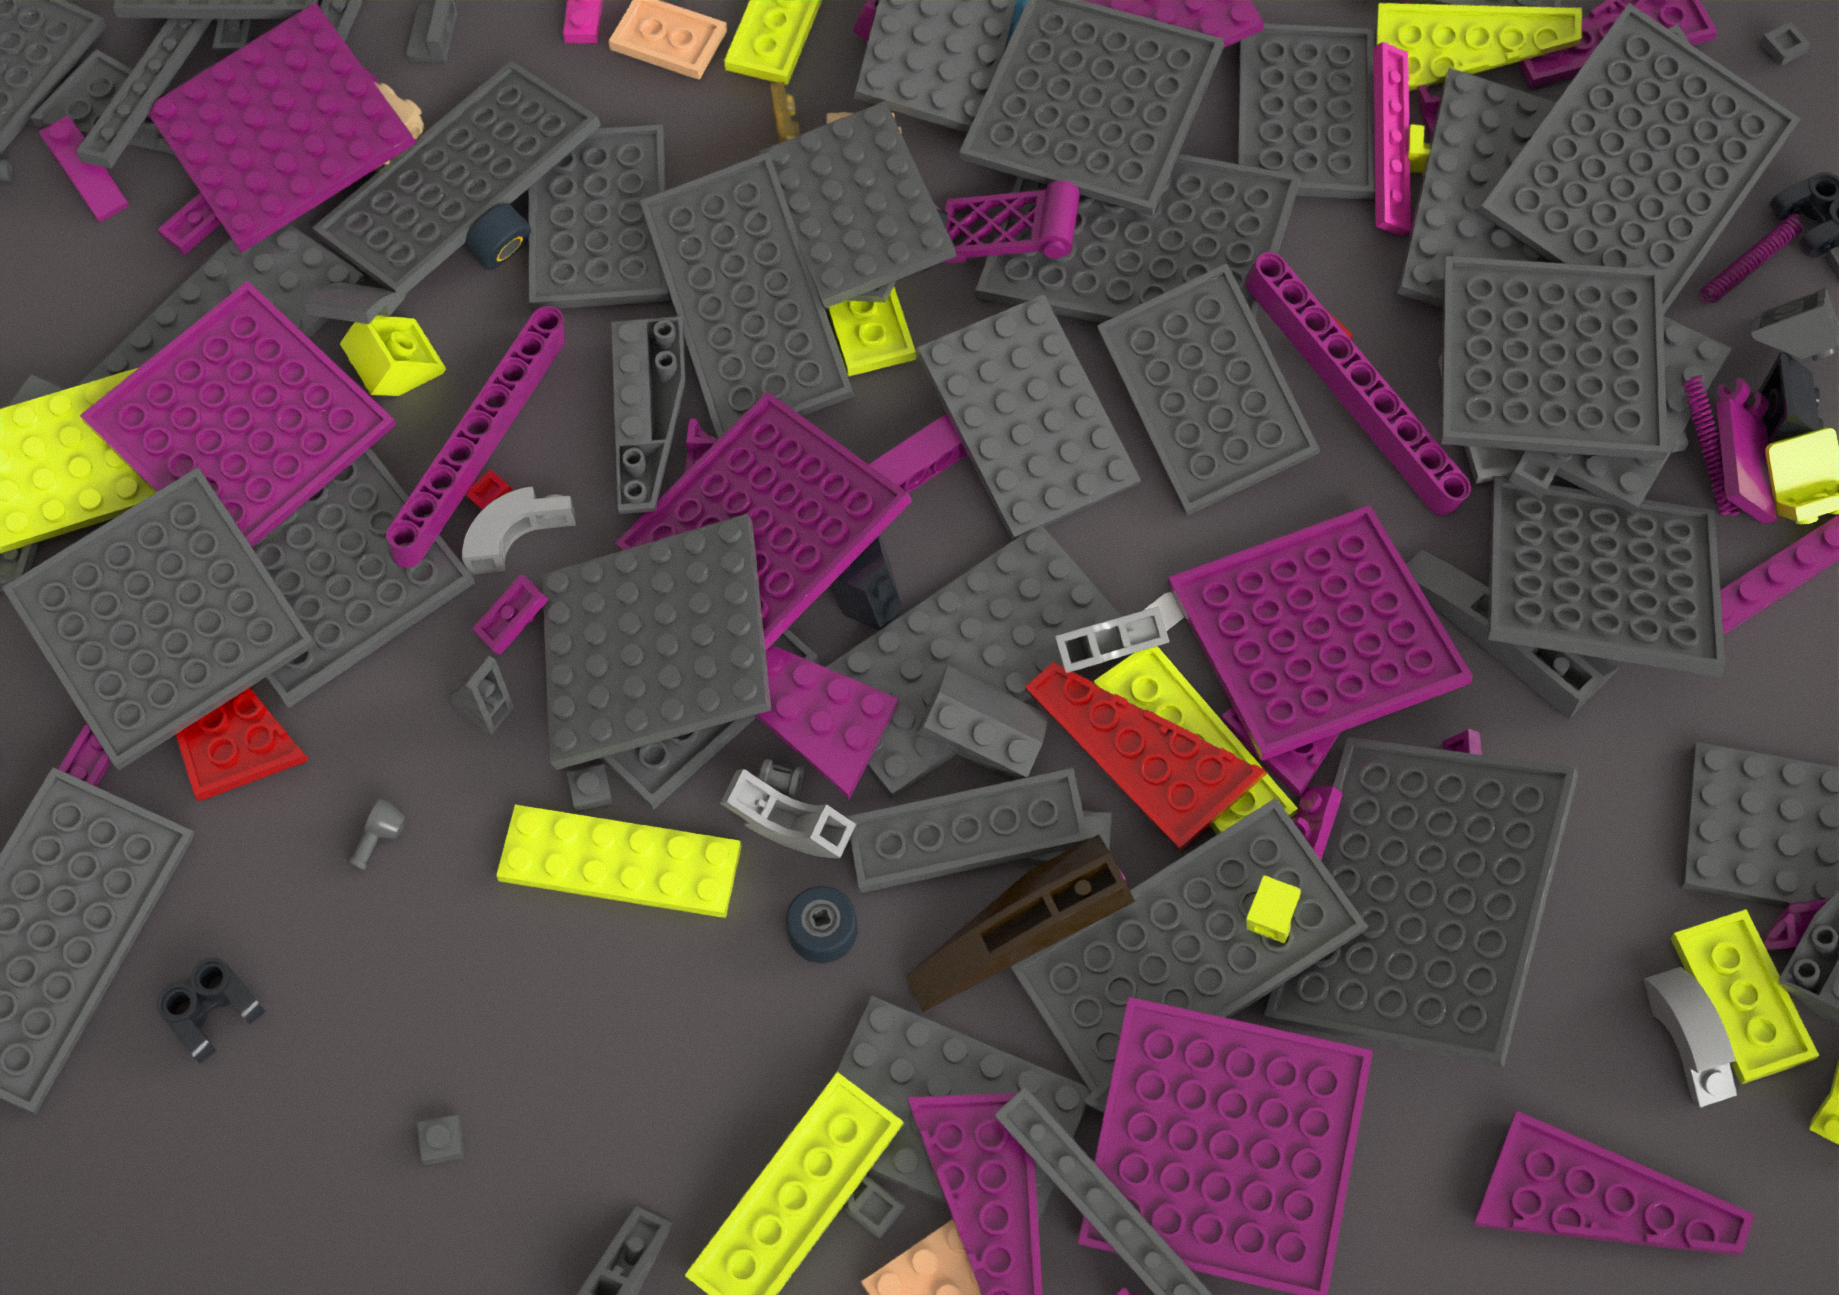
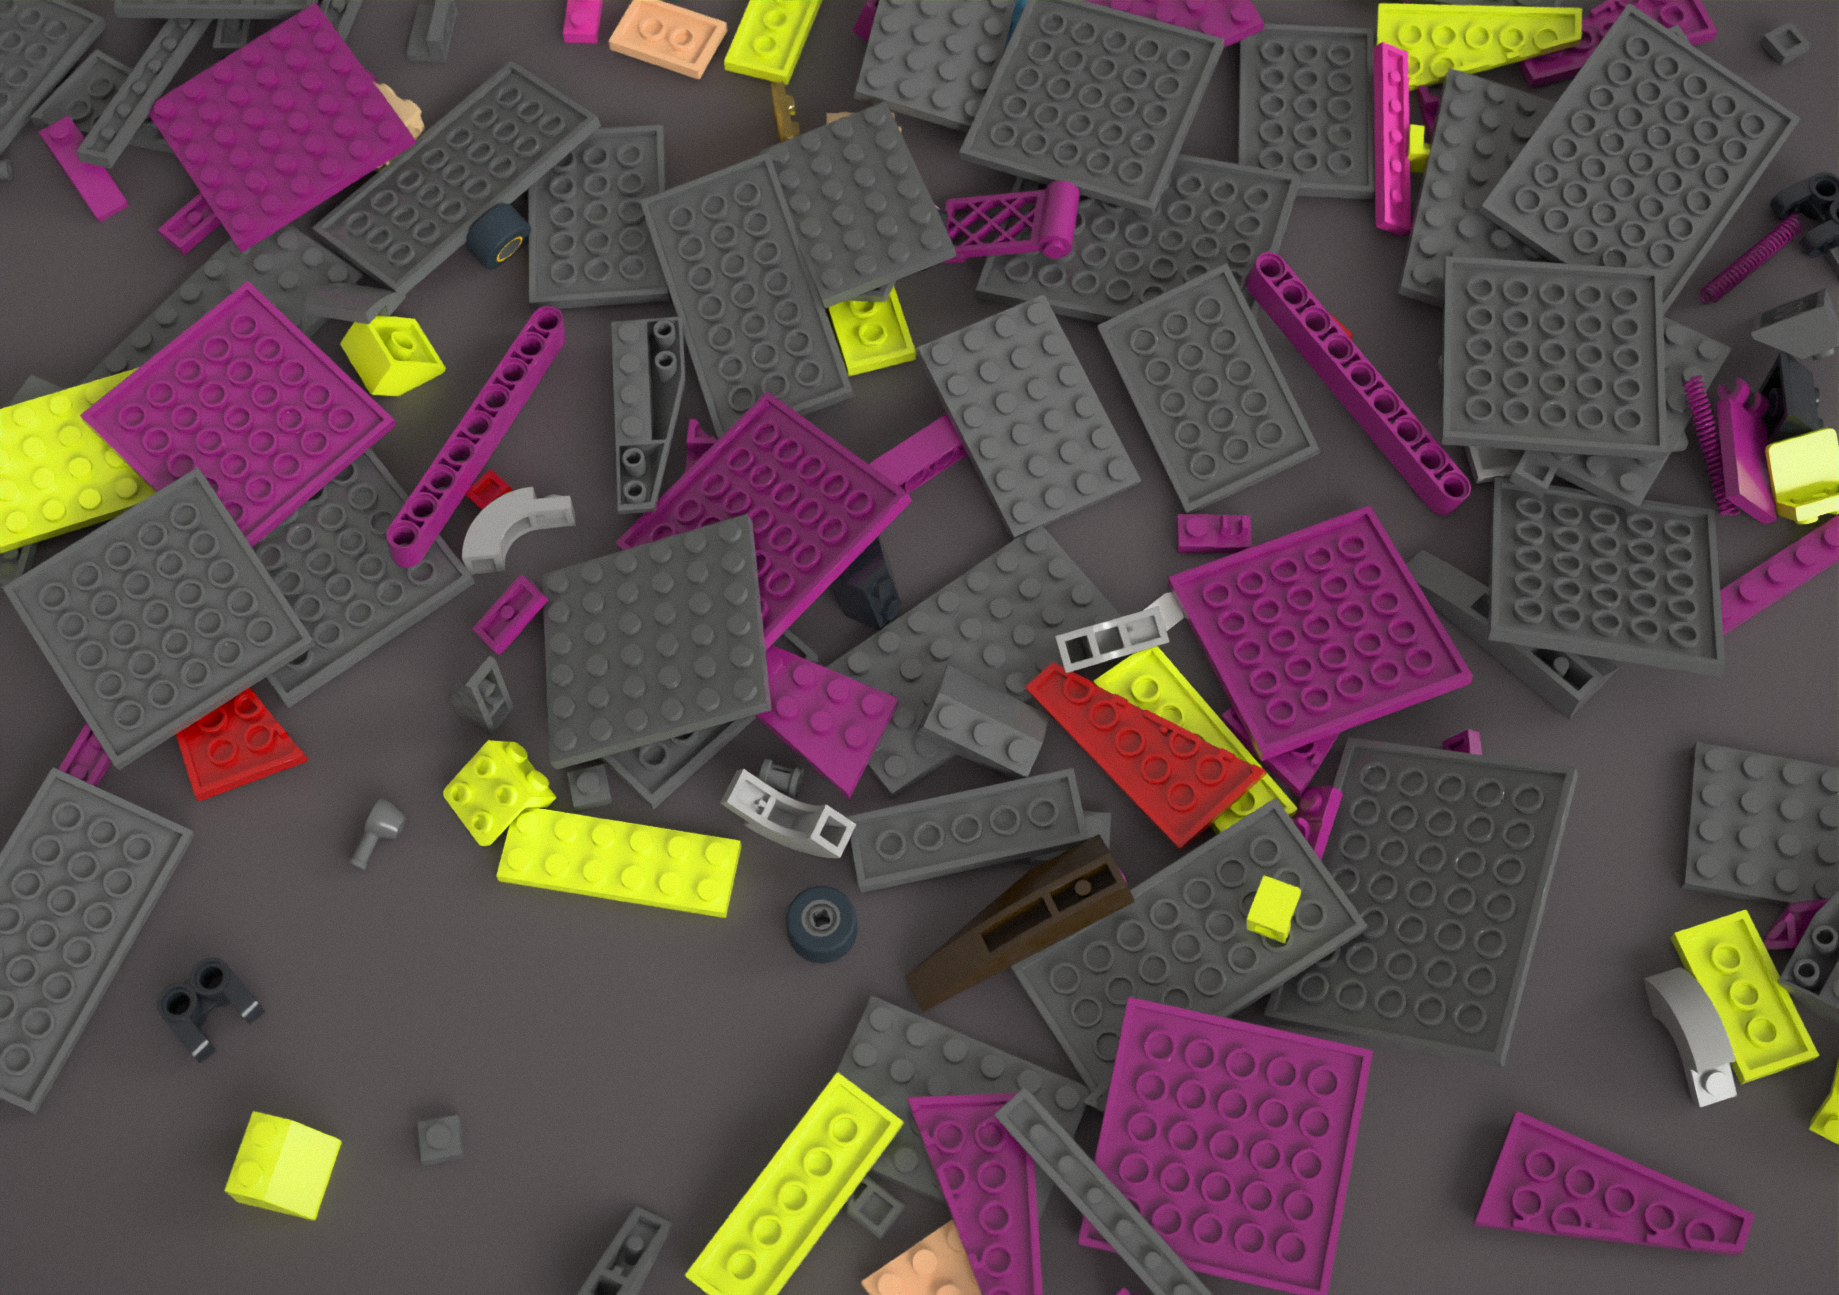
(282, 1166): none -> neon yellow slope
(496, 790): none -> neon yellow bracket
(1213, 533): none -> magenta plate

